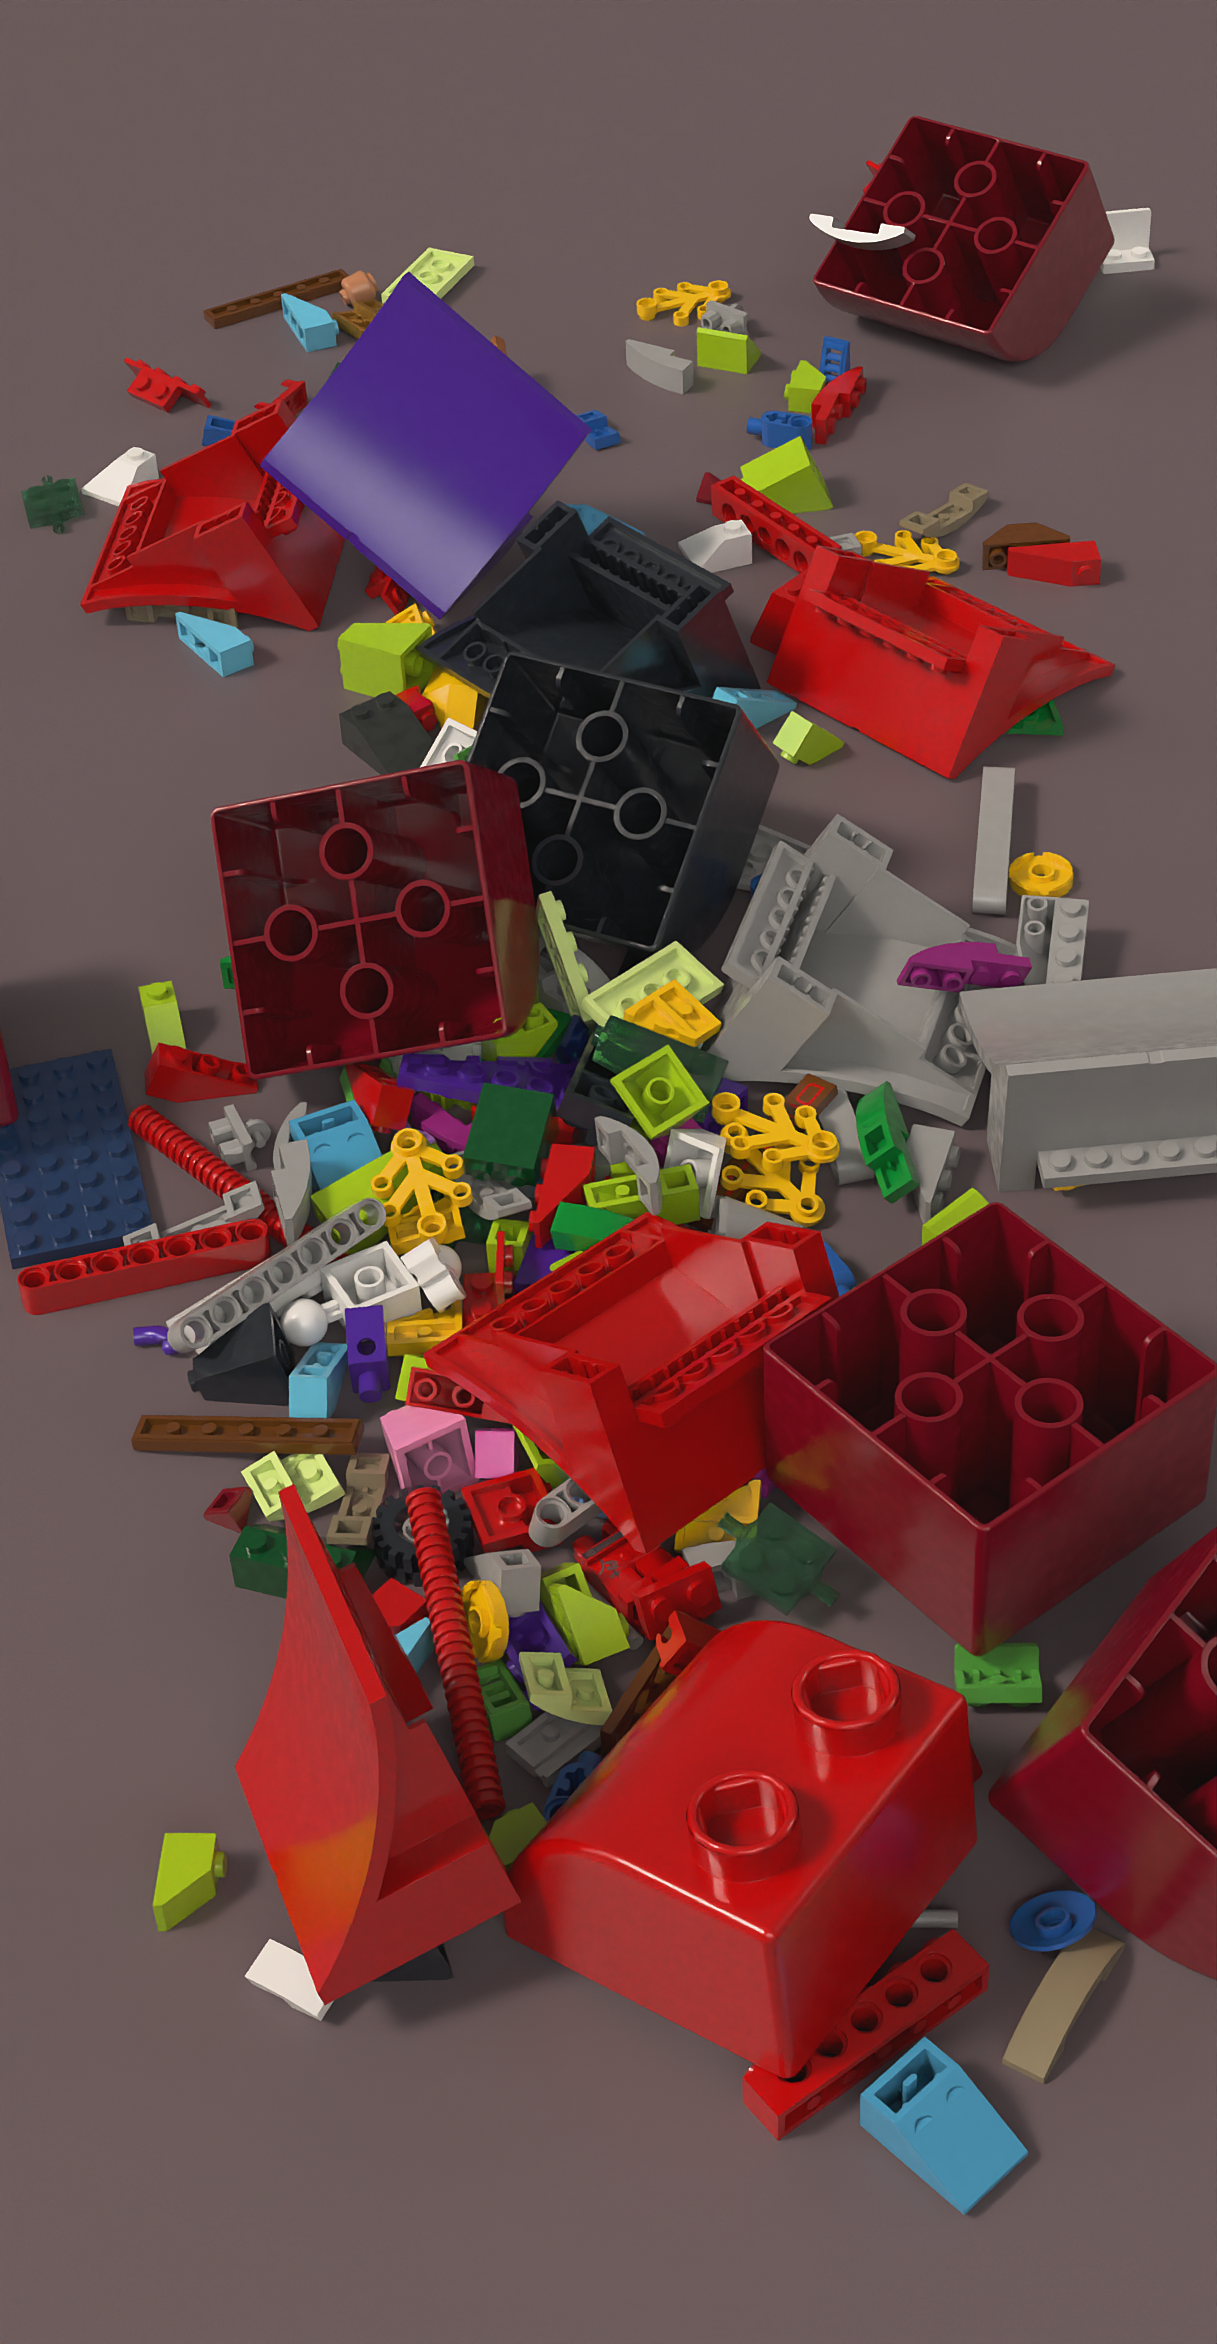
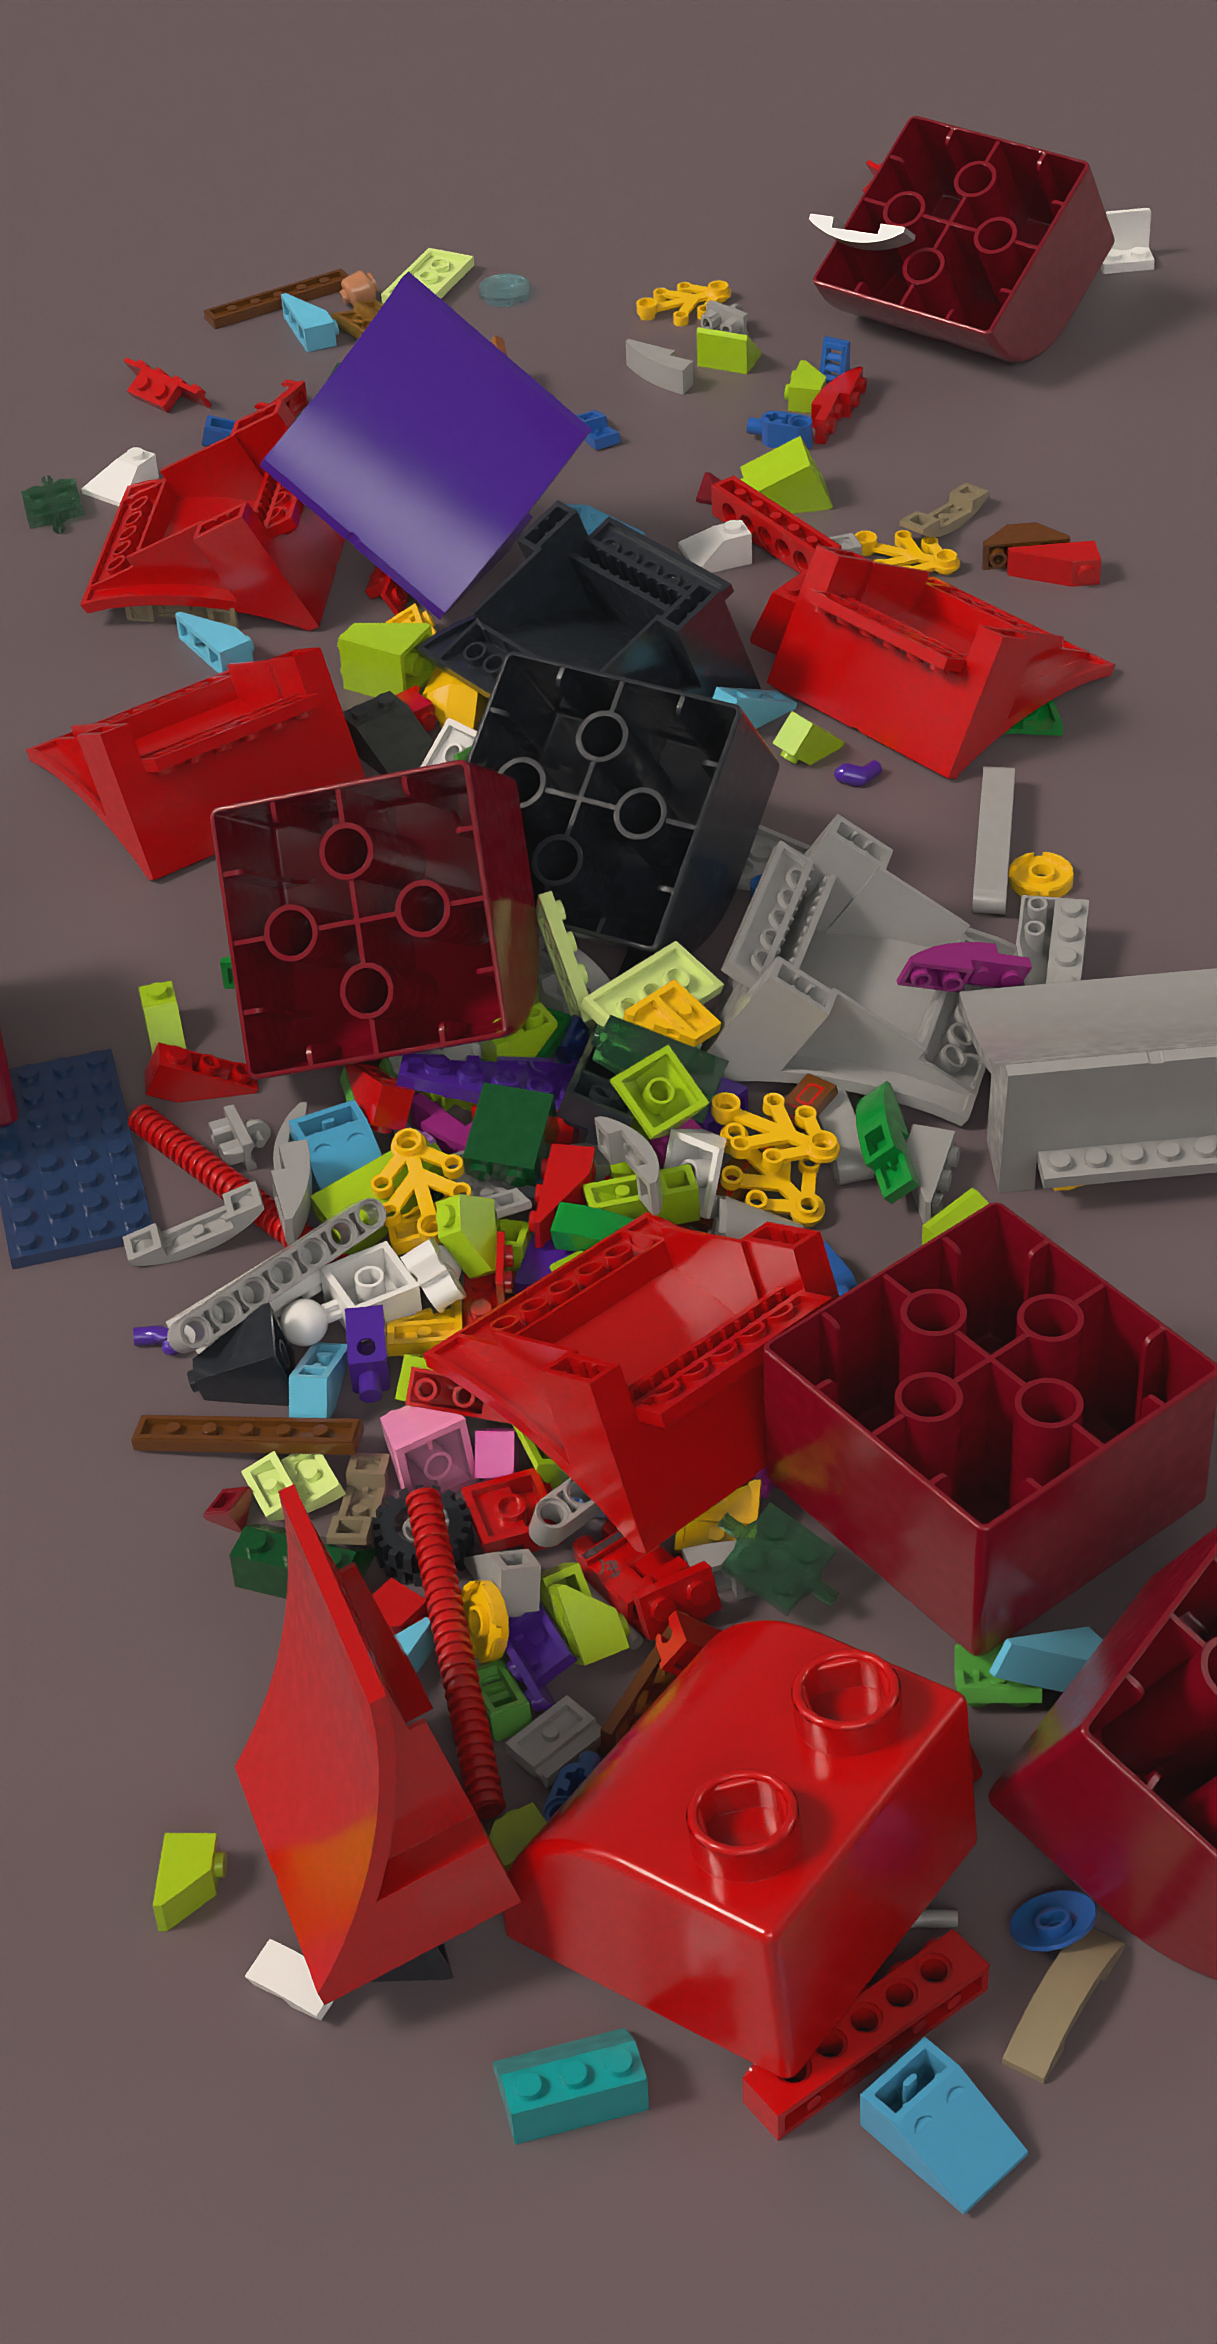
(144, 1266): red beam -> none
(204, 747): none -> red slope
(469, 1232): none -> lime slope
(504, 289): none -> clear light blue tile
(563, 1691): yellowish green slope -> none
(572, 2085): none -> teal slope
(857, 775): none -> dark purple arm
(1046, 1658): none -> medium azure slope

